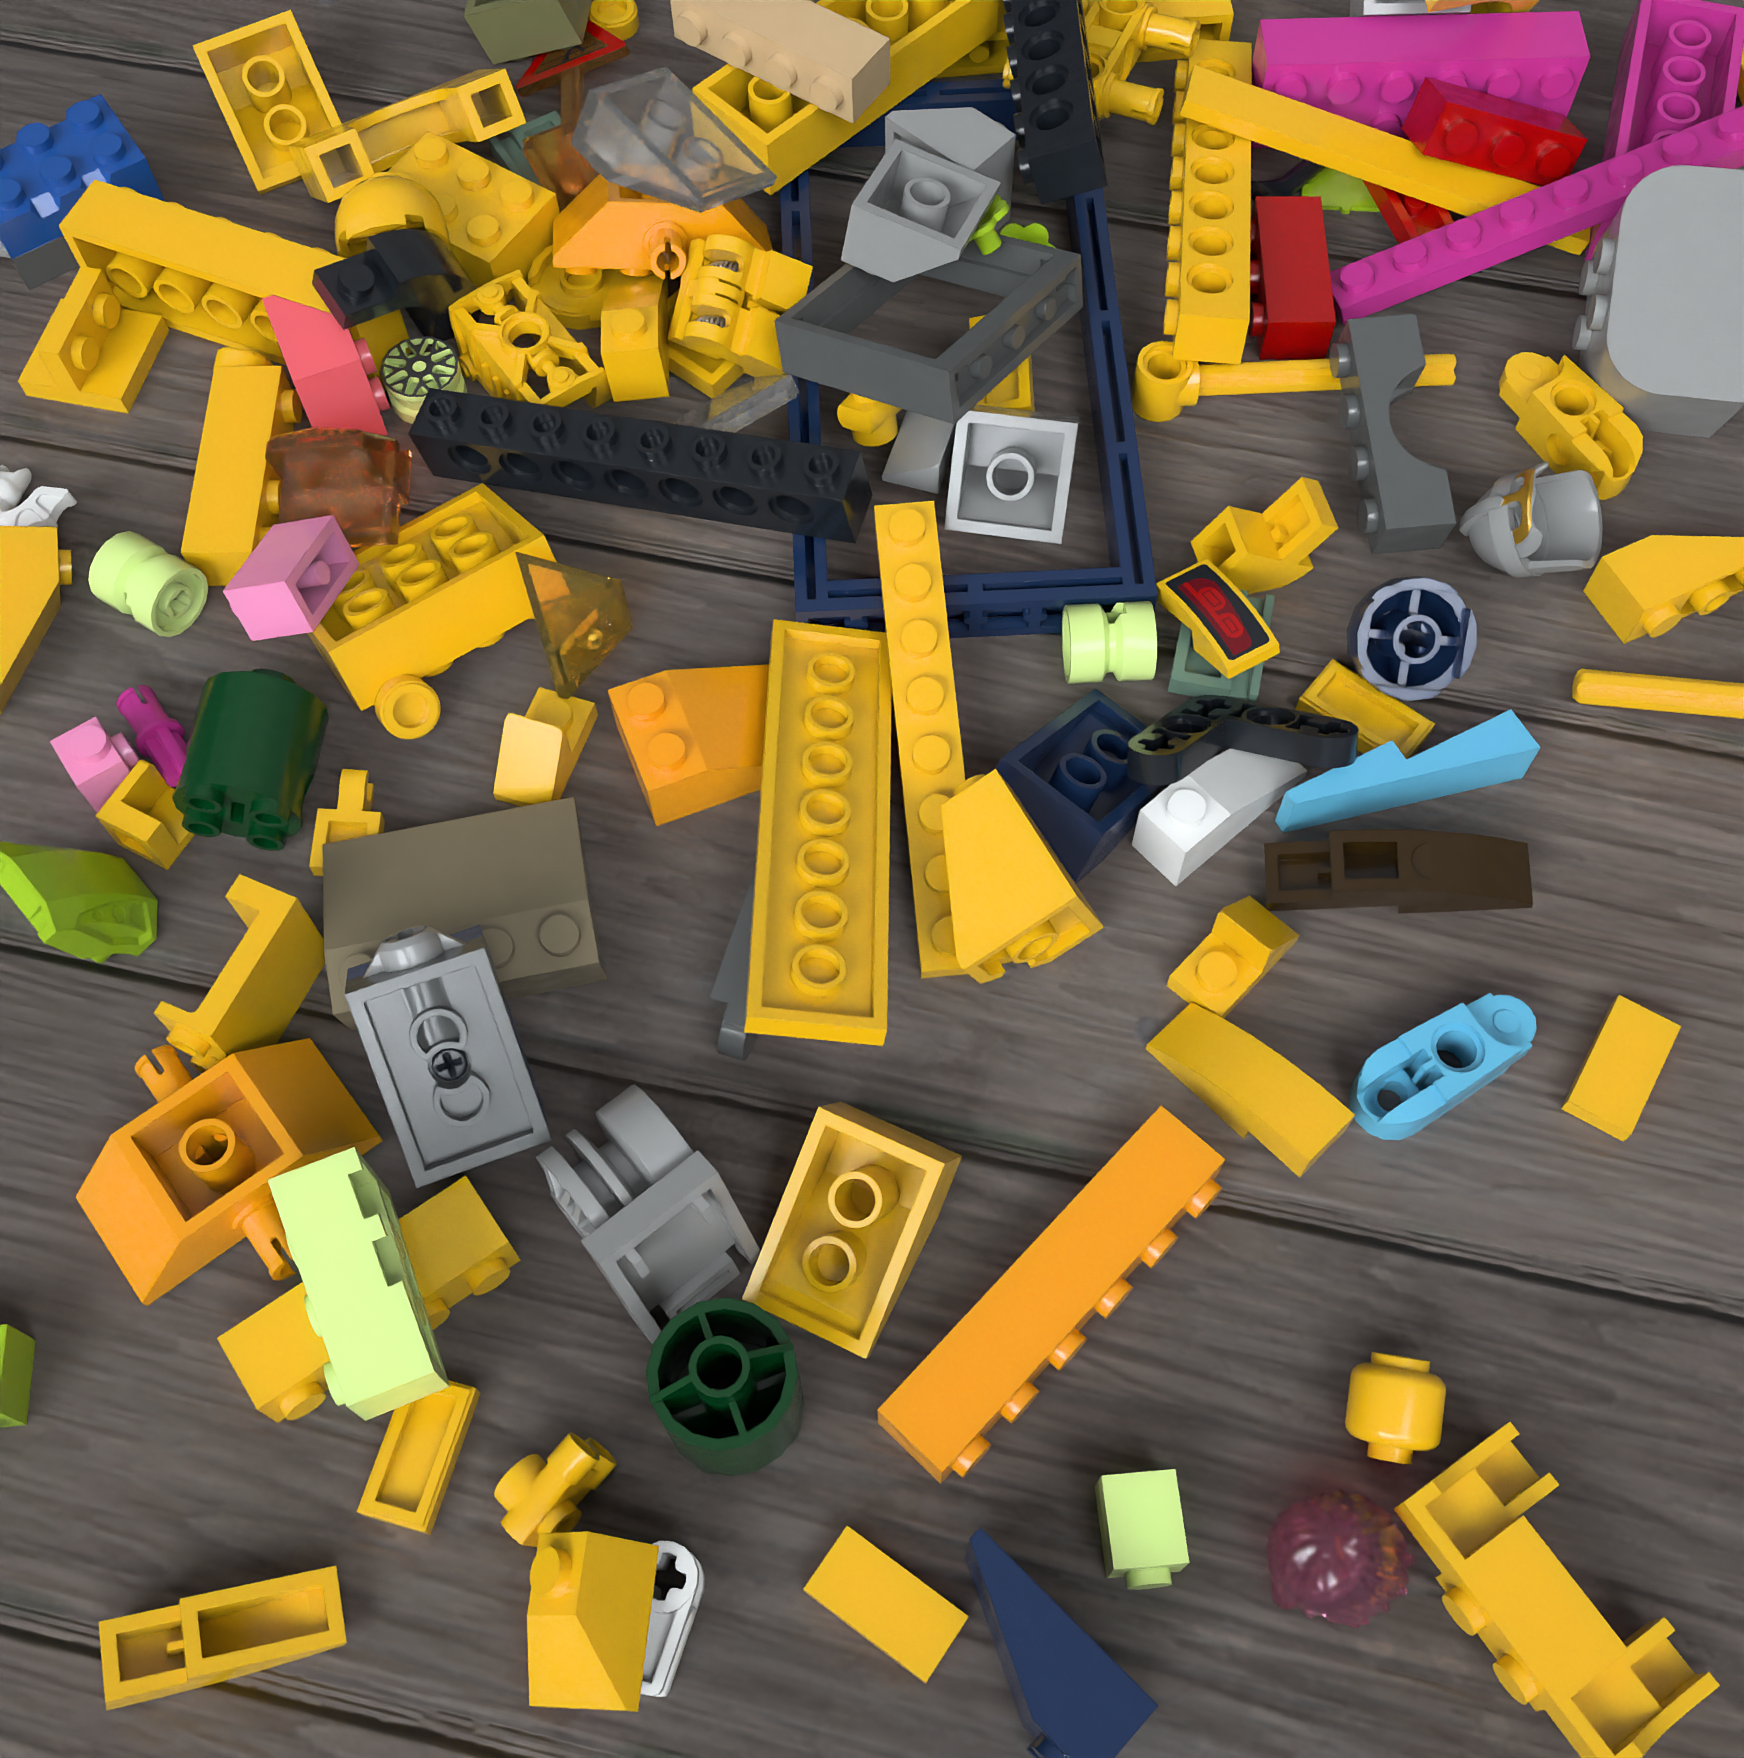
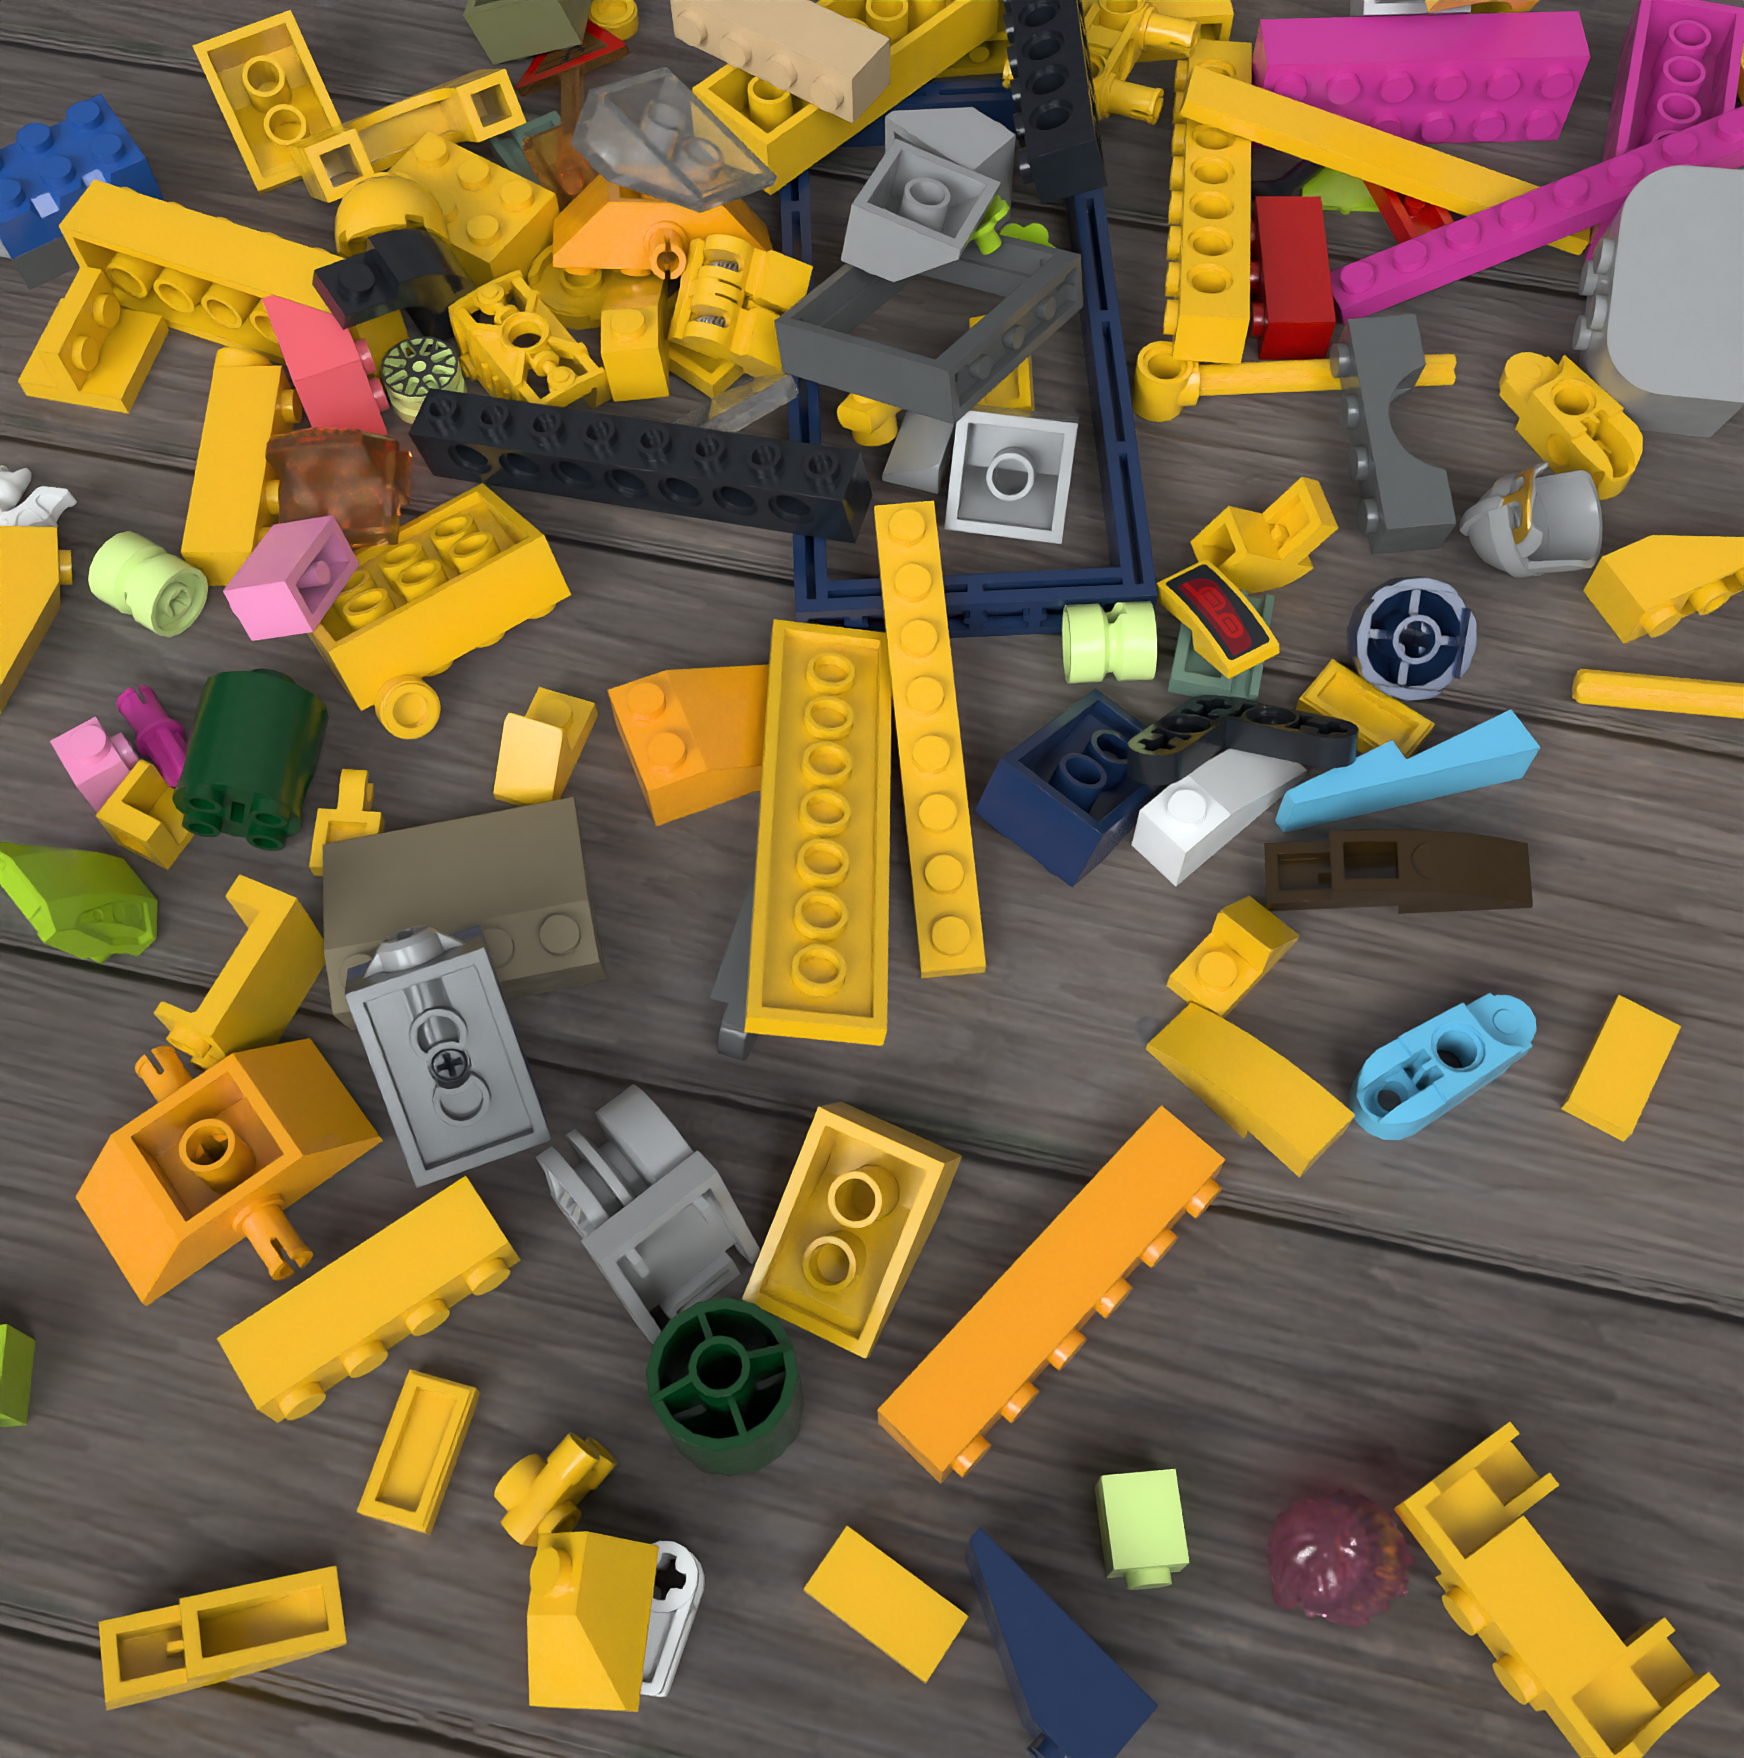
(359, 1284): yellowish green wedge -> none
(577, 618): clear yellow slope -> none
(1006, 883): yellow slope -> none
(1395, 1406): yellow head -> none
(1492, 133): red brick -> none

